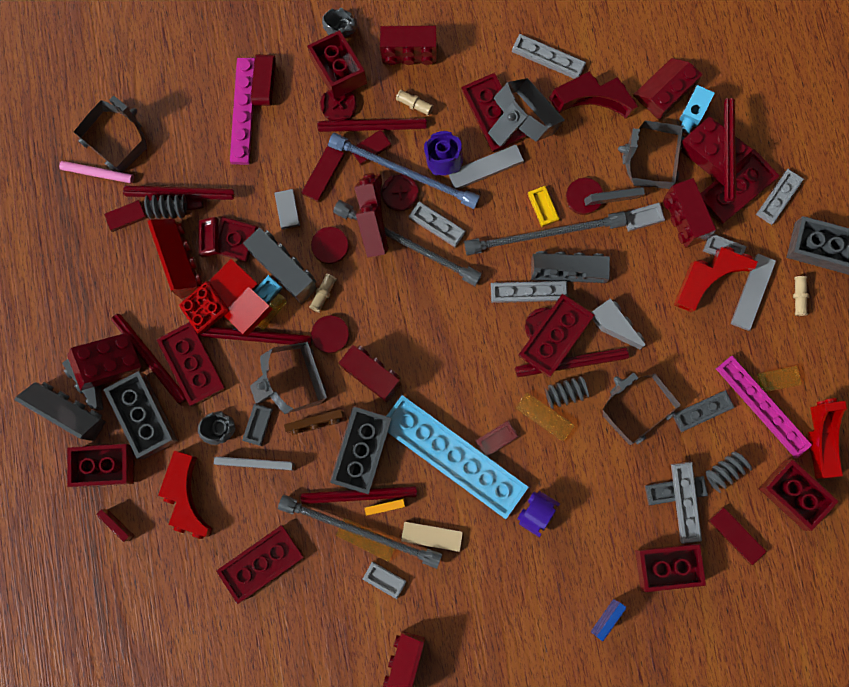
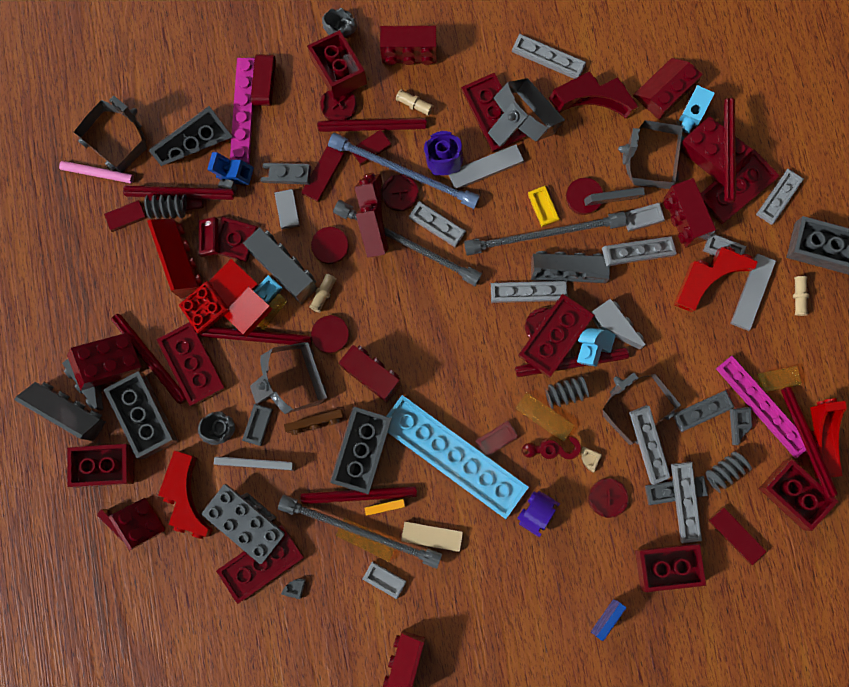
(136, 524): none -> dark red plate
(194, 135): none -> dark grey wedge
(227, 184): none -> dark grey tile
(234, 170): none -> blue brick
(244, 522): none -> dark grey bracket
(287, 173): none -> dark grey hinge
(294, 588): none -> dark grey tile
(550, 448): none -> dark red piece
(590, 458): none -> tan tile
(594, 342): none -> medium azure brick
(608, 498): none -> dark red tile
(639, 251): none -> light grey tile
(650, 444): none -> light grey tile
(740, 423): none -> dark grey tile
(809, 443): none -> dark red axle

